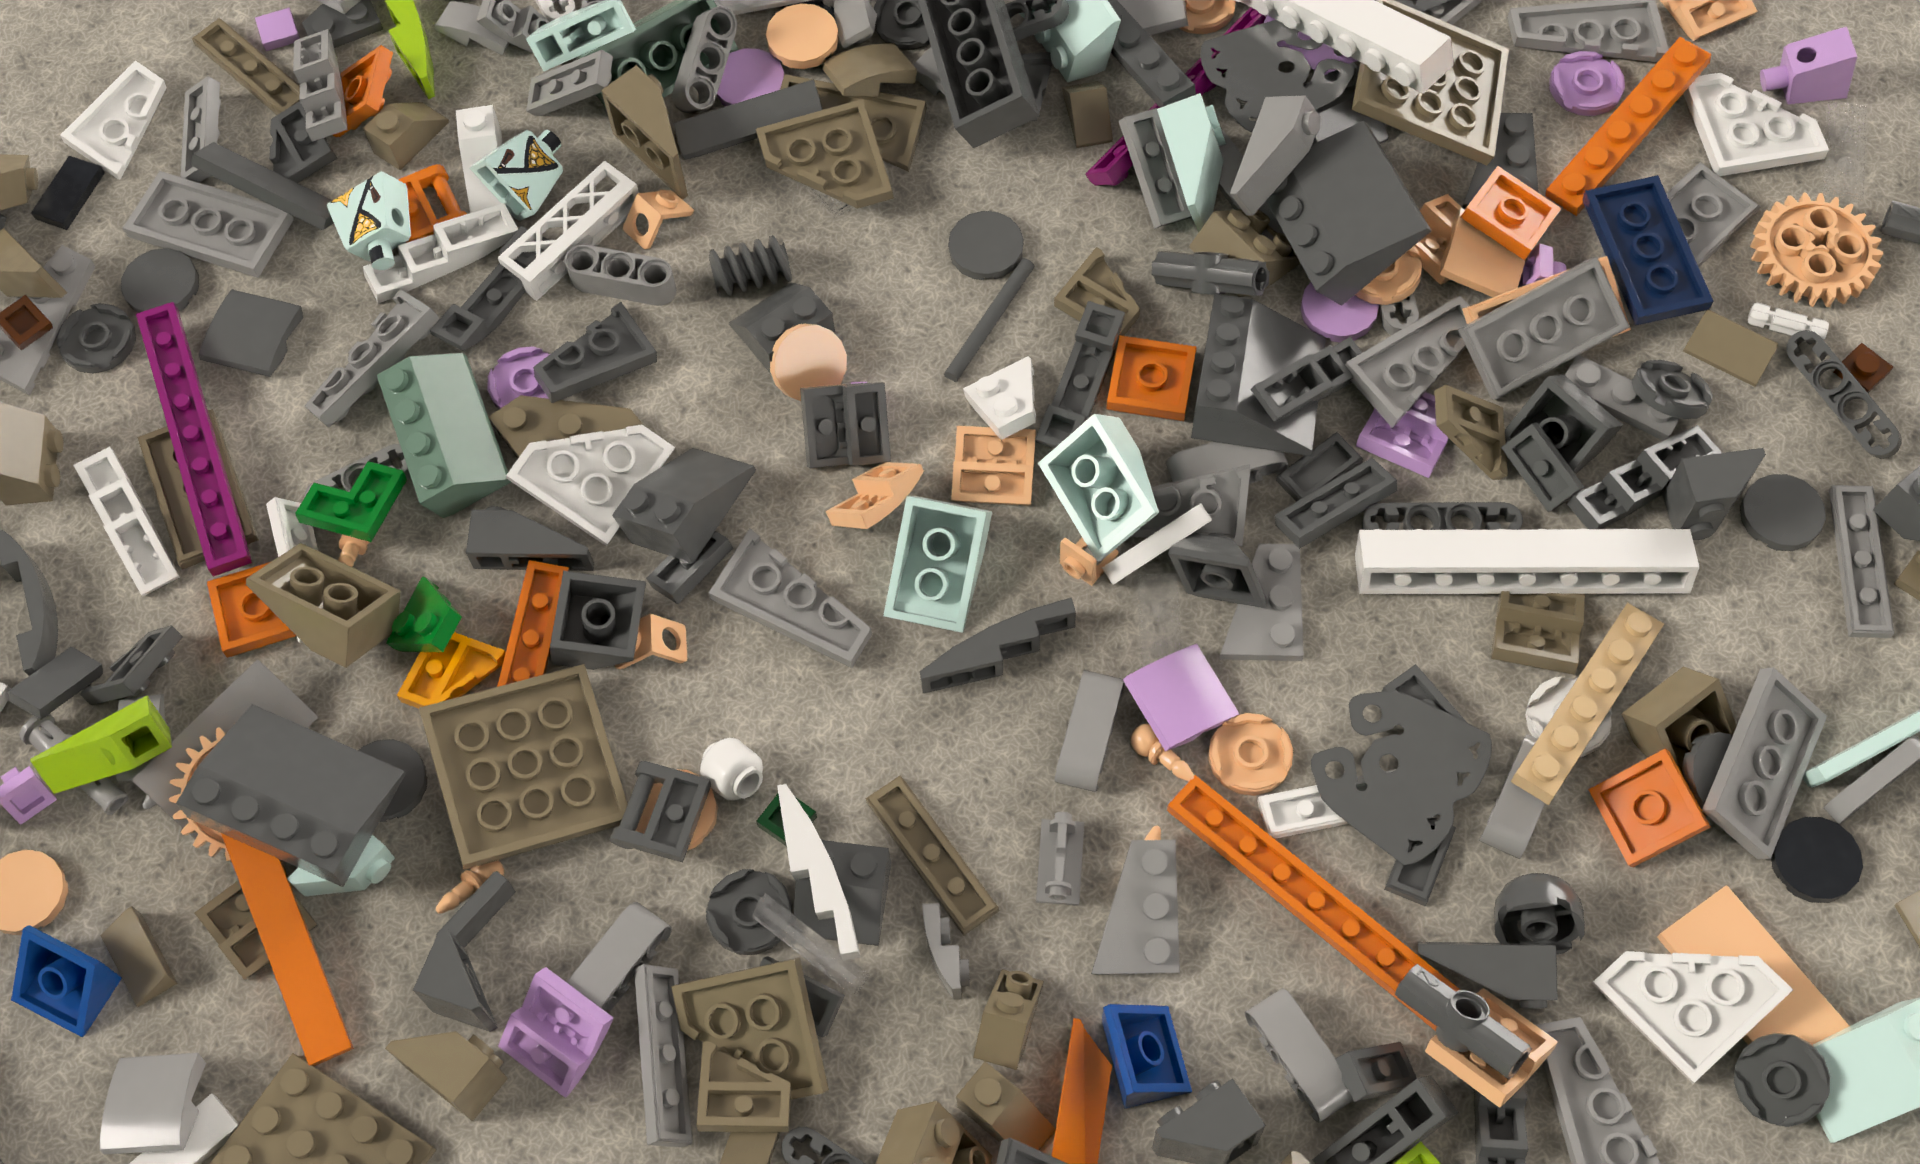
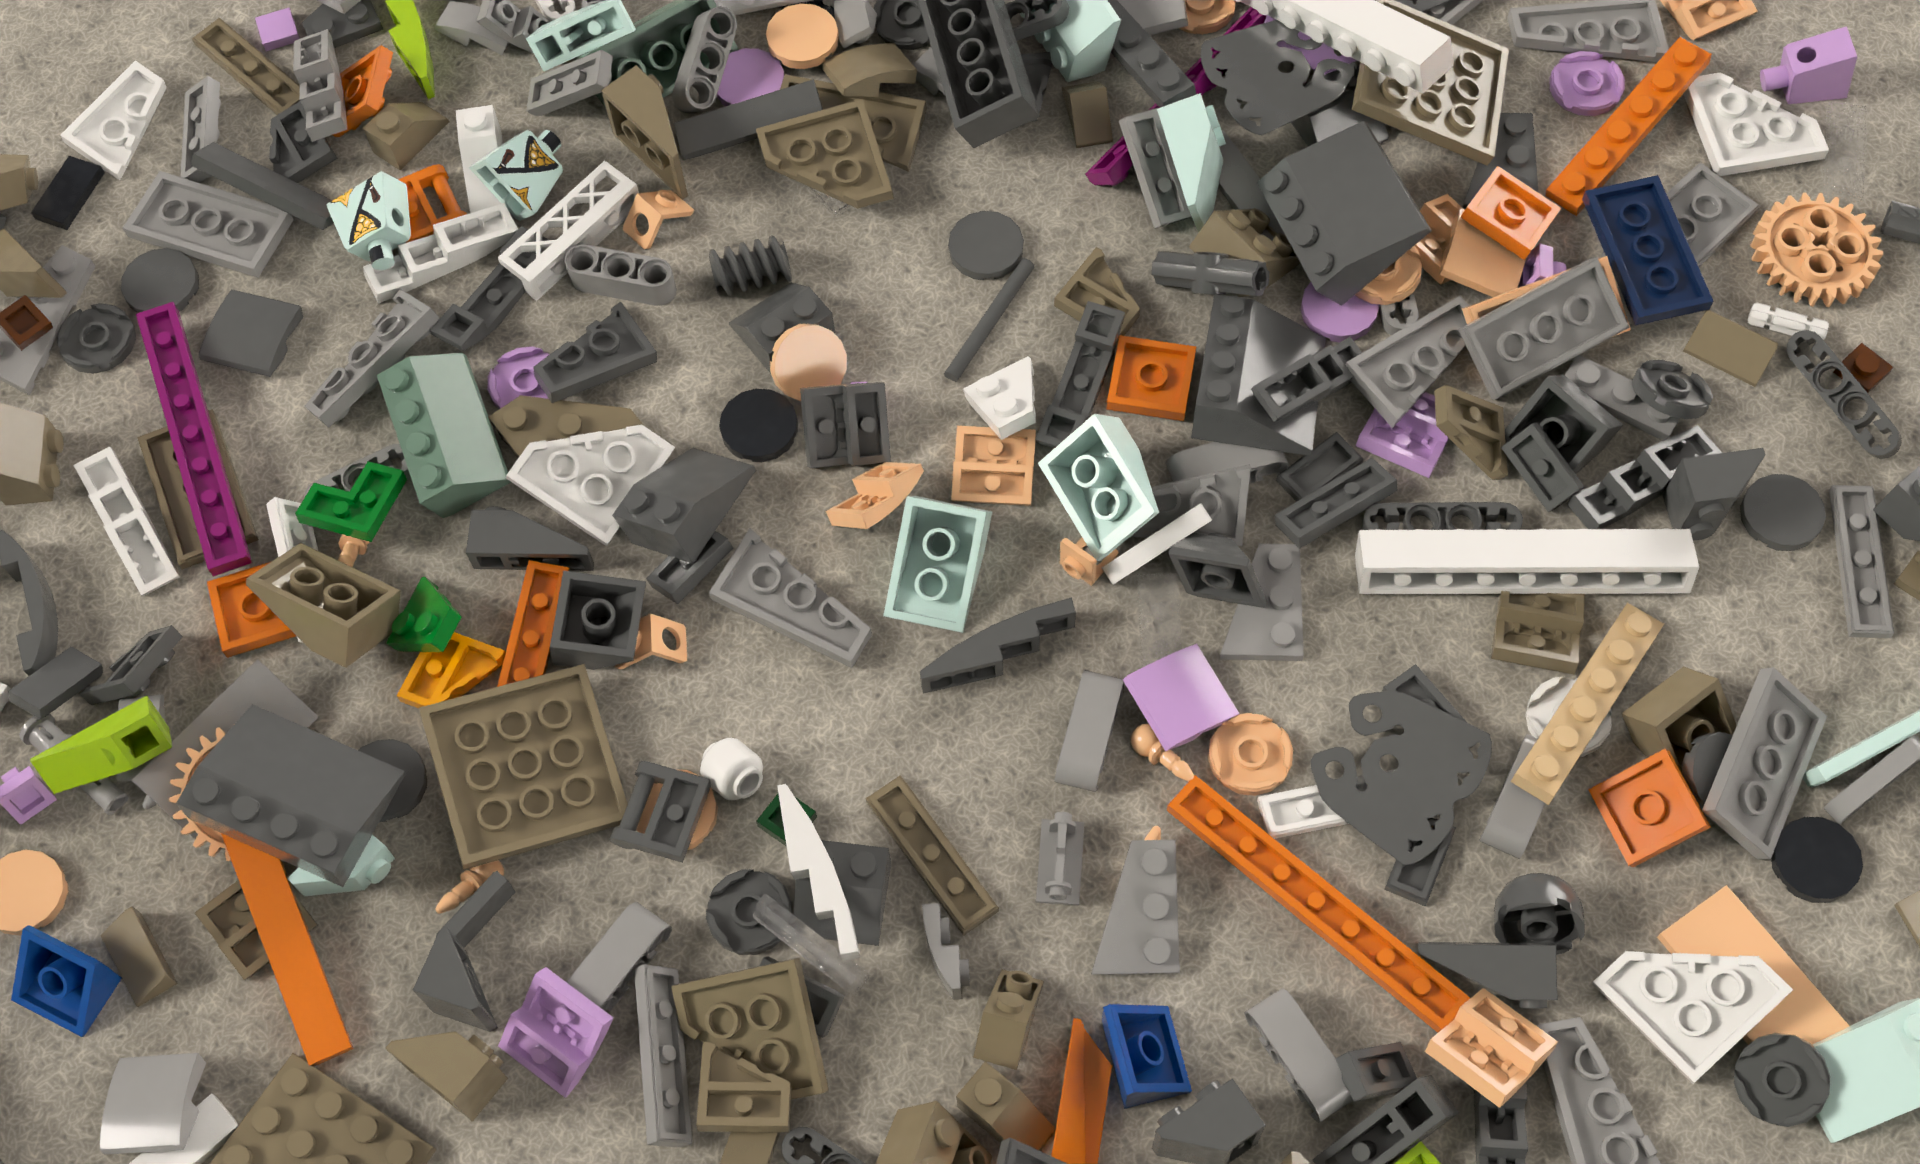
(758, 425): none -> black tile
(1274, 149): light grey slope -> none
(1463, 1021): dark grey piece -> none

